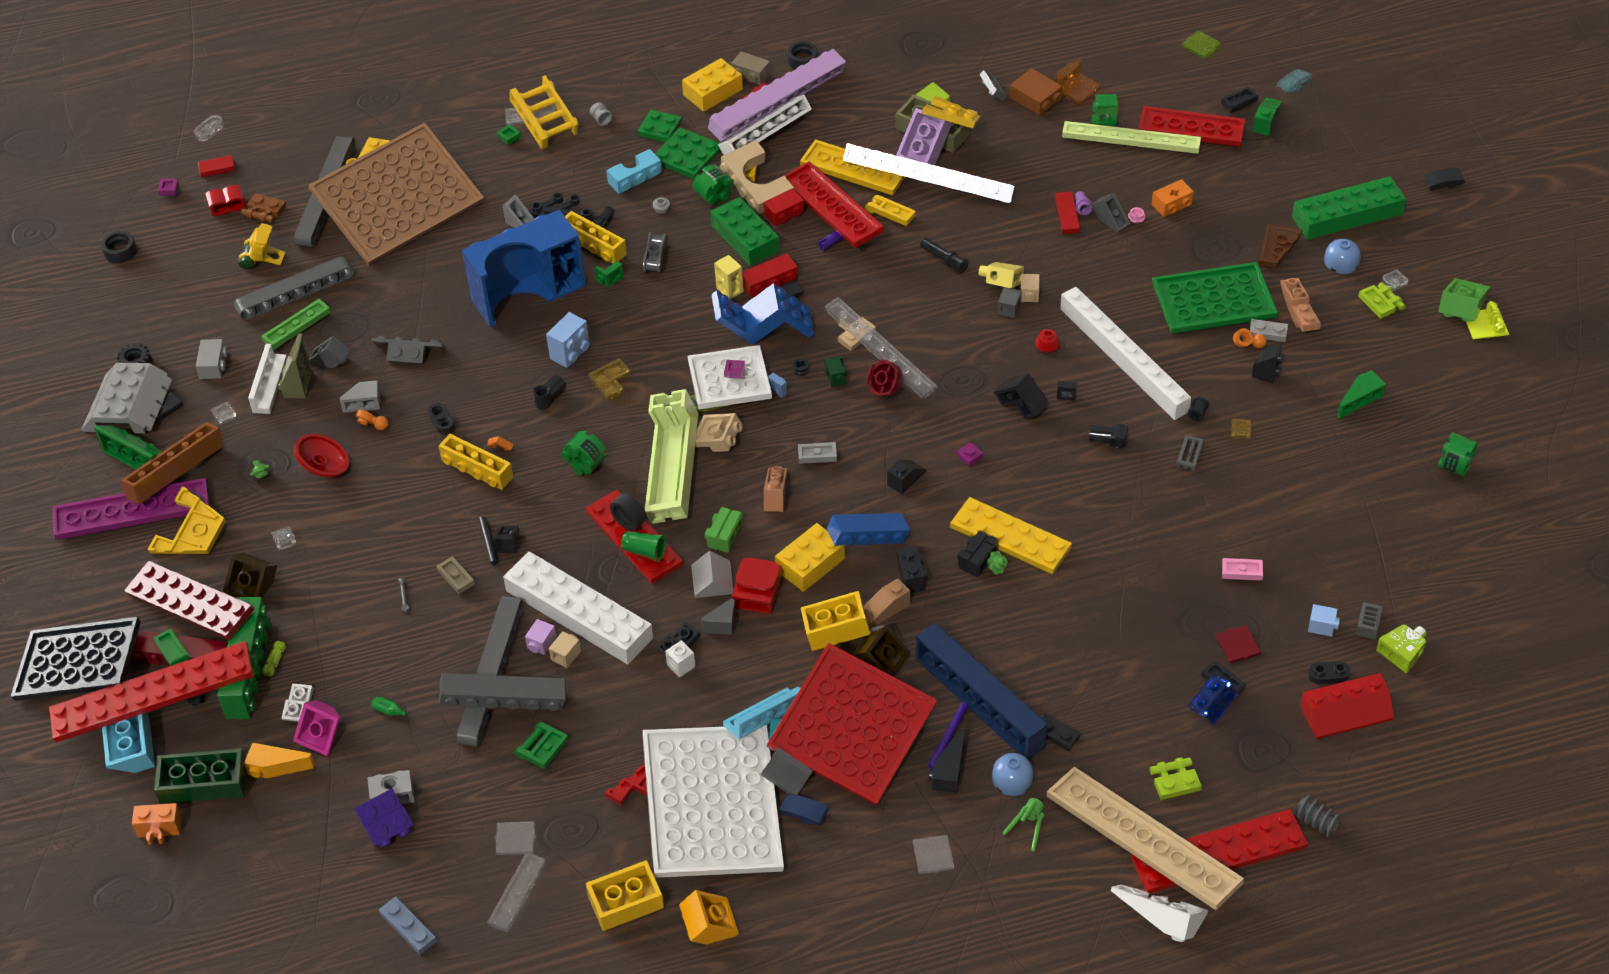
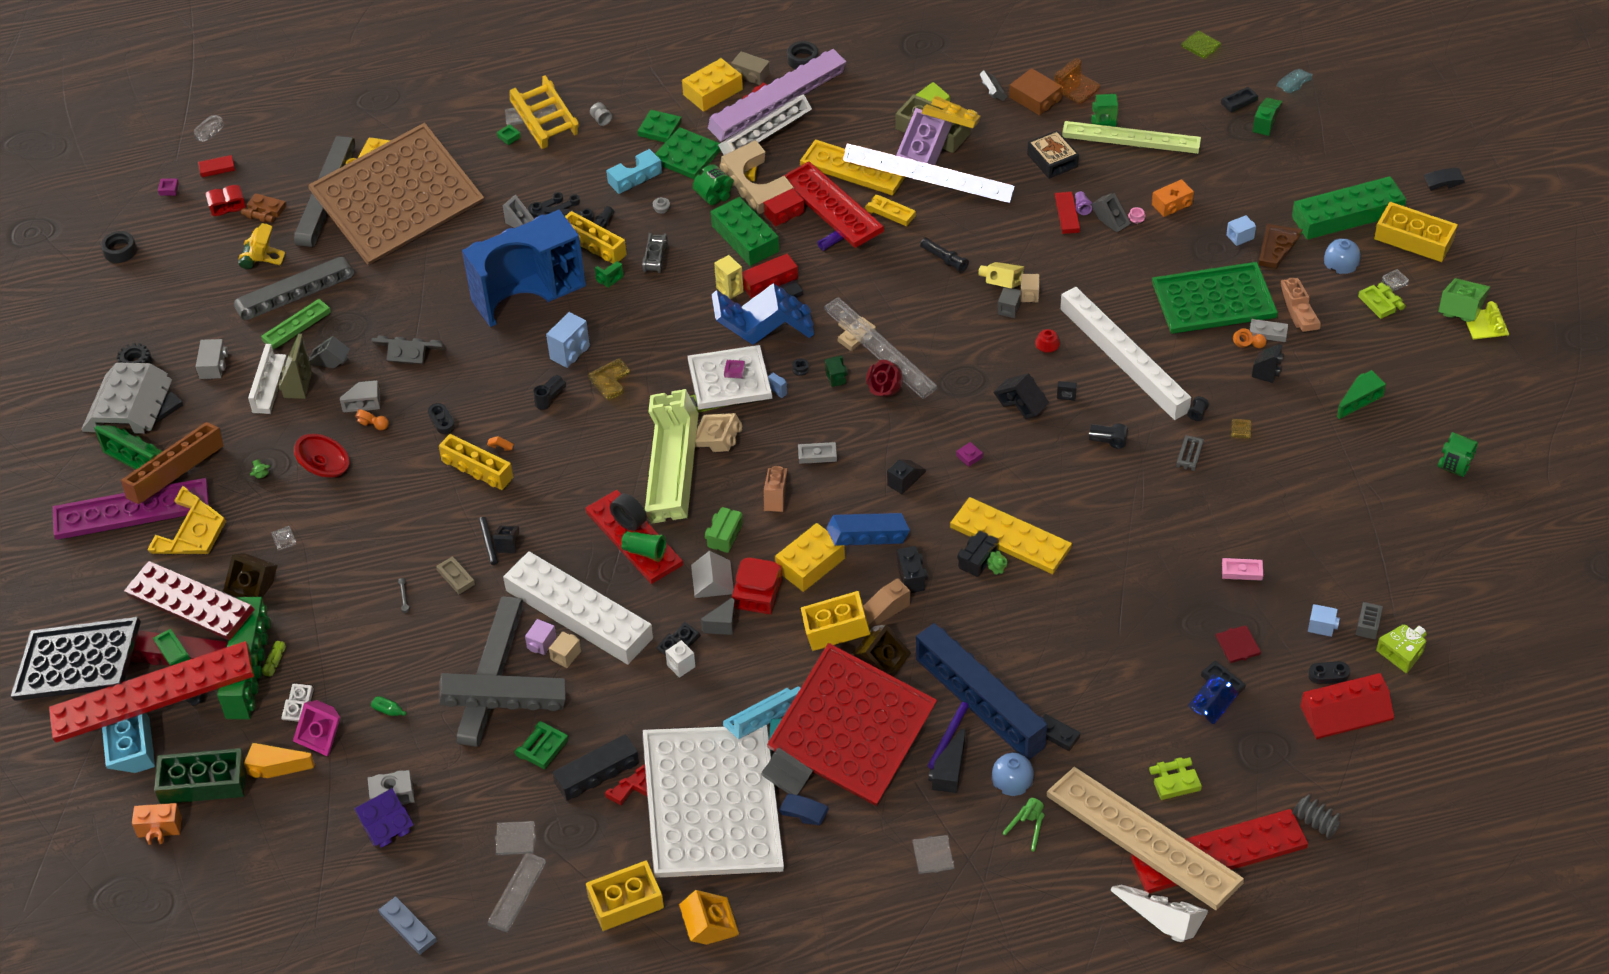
(223, 413): clear plate -> none
(584, 453): green brick -> none
(596, 767): none -> black brick
(1053, 154): none -> brick
(1209, 127): red plate -> none
(1241, 230): none -> light blue brick
(1415, 231): none -> yellow brick

